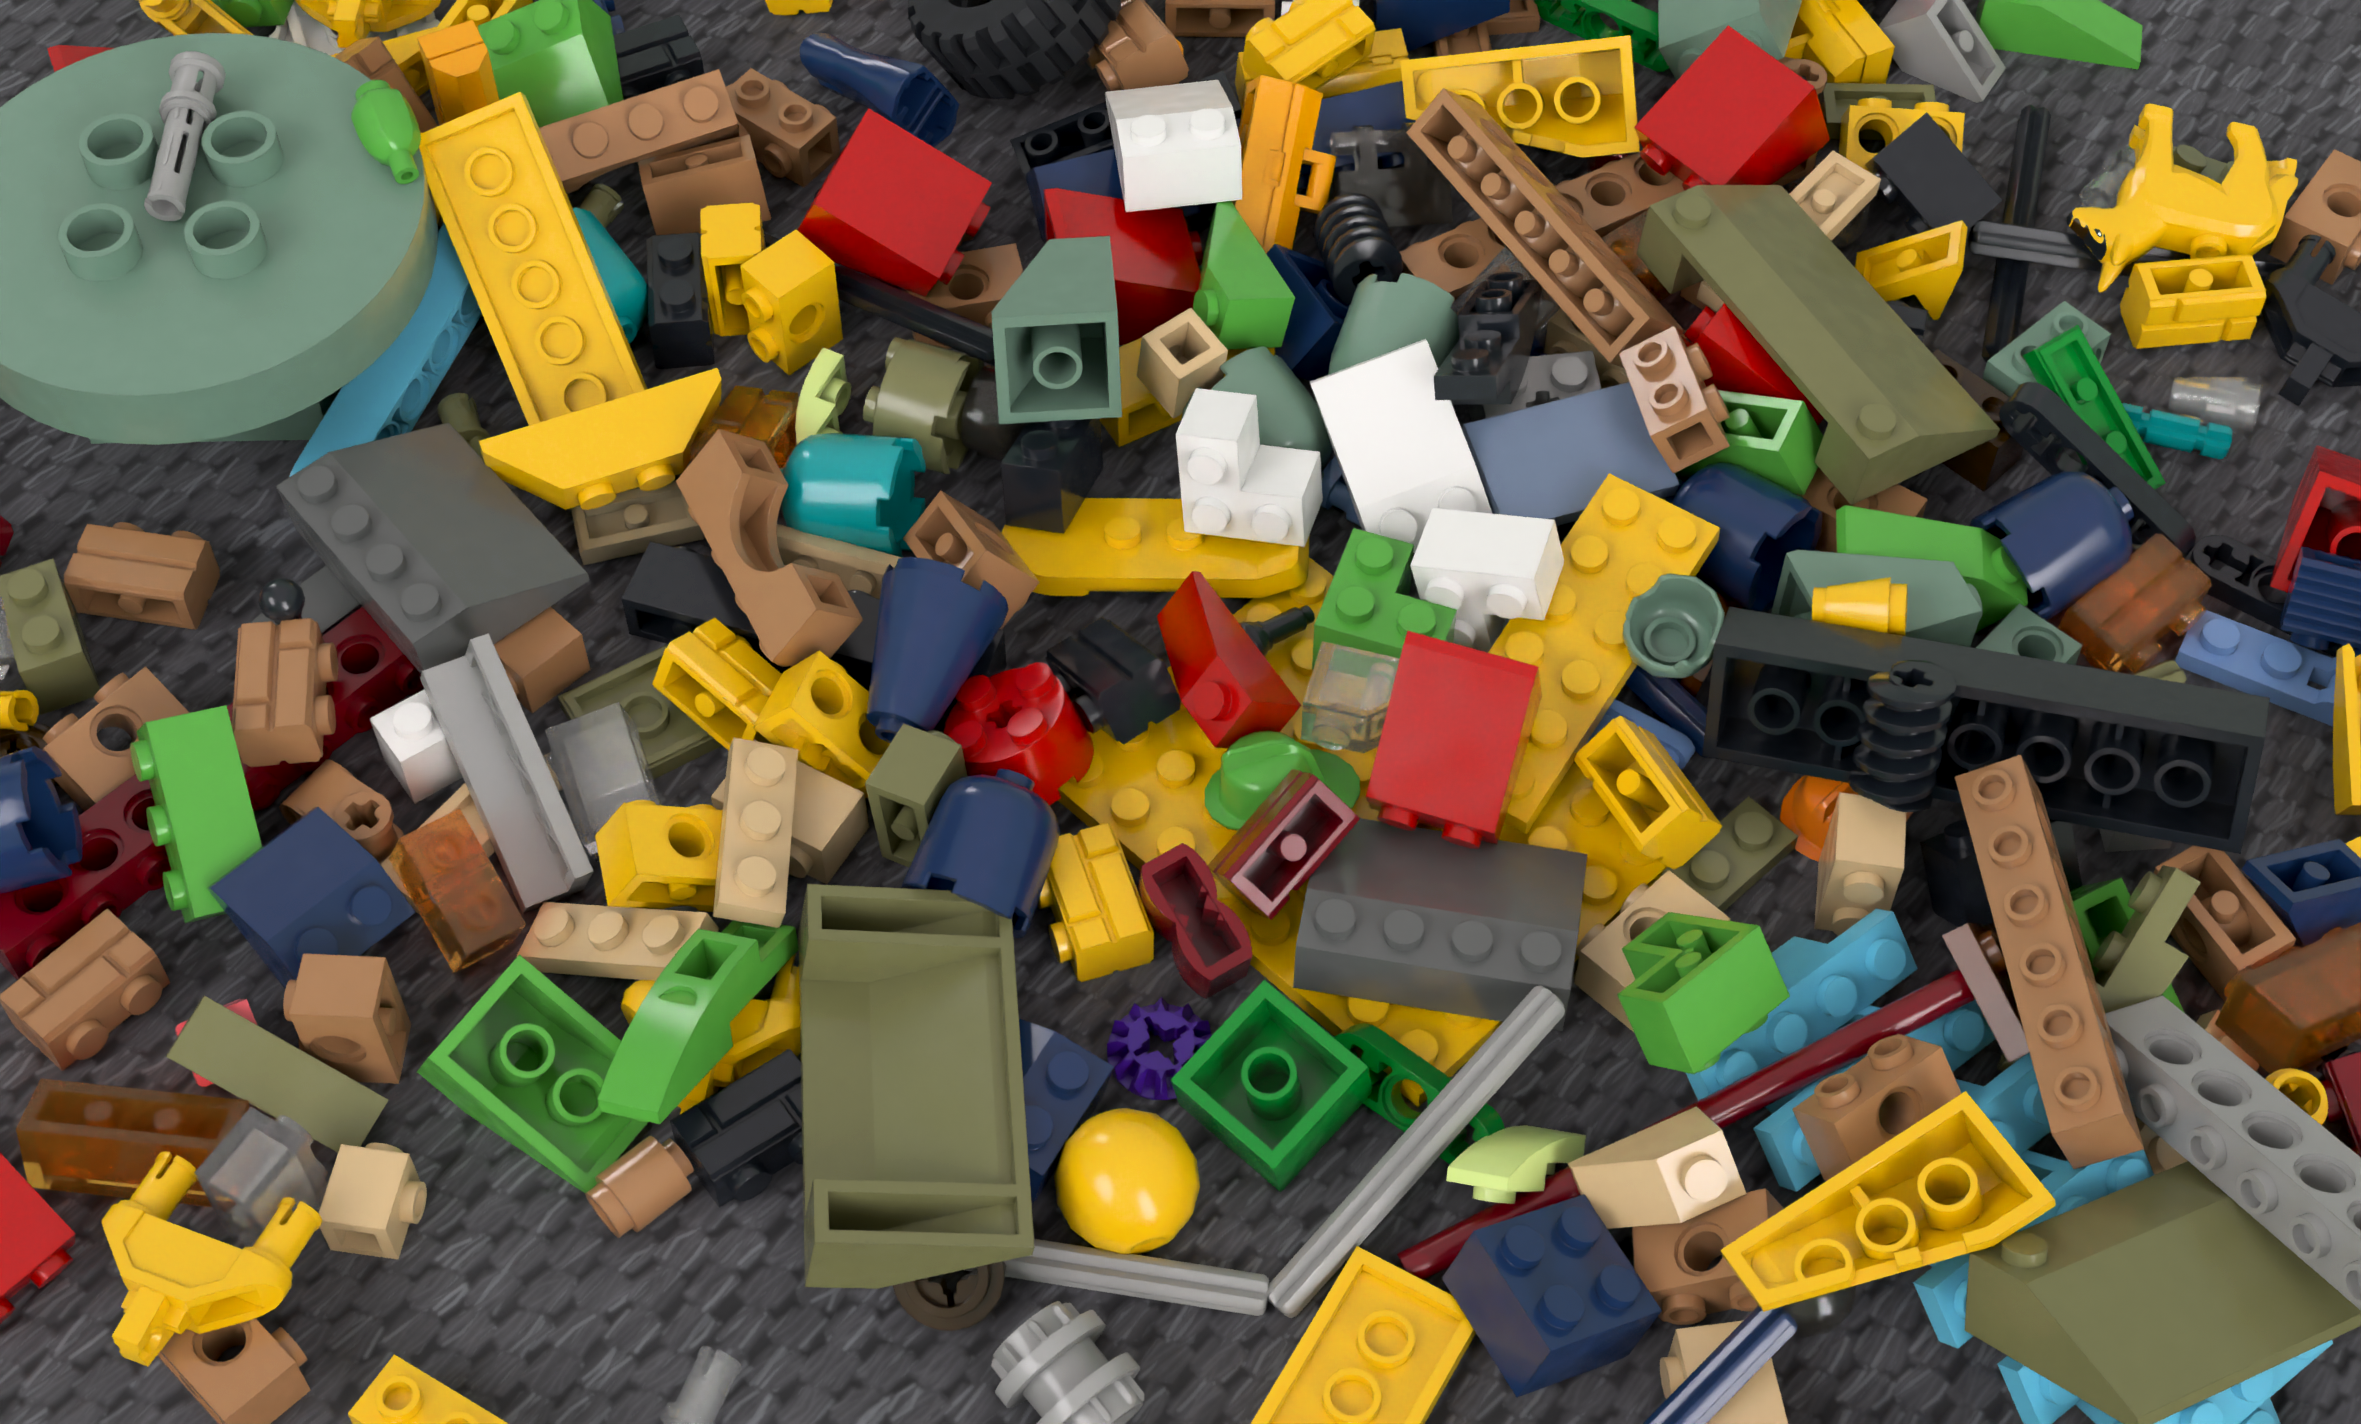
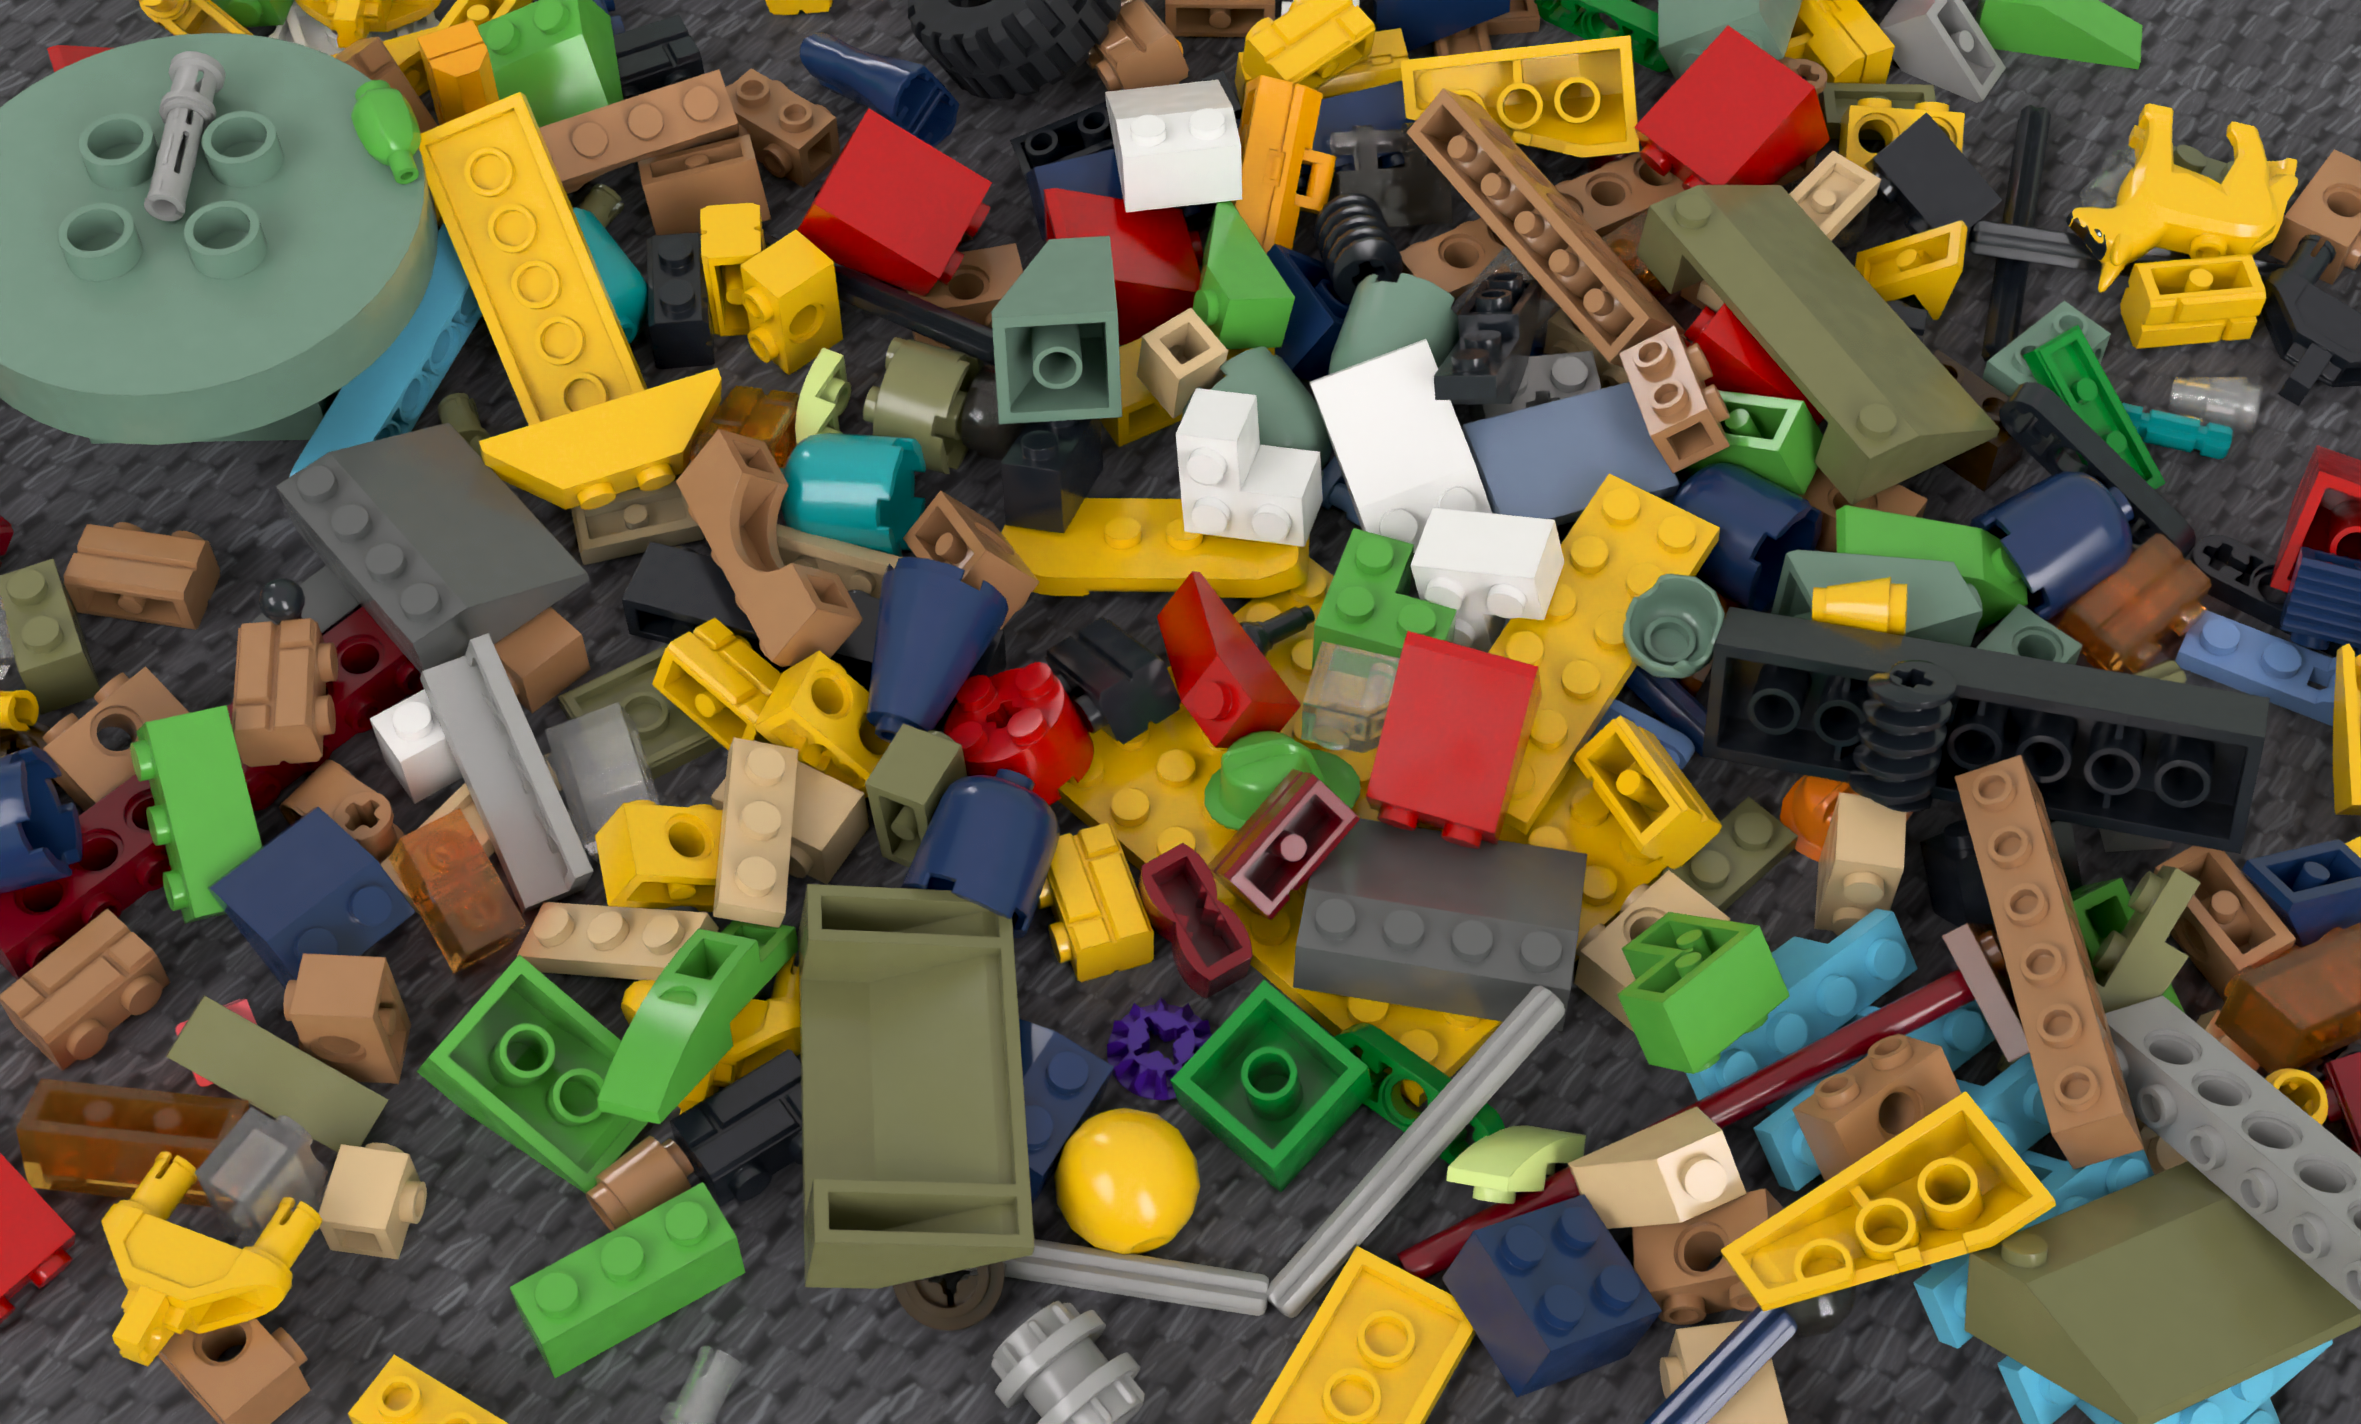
(628, 1279): none -> bright green brick

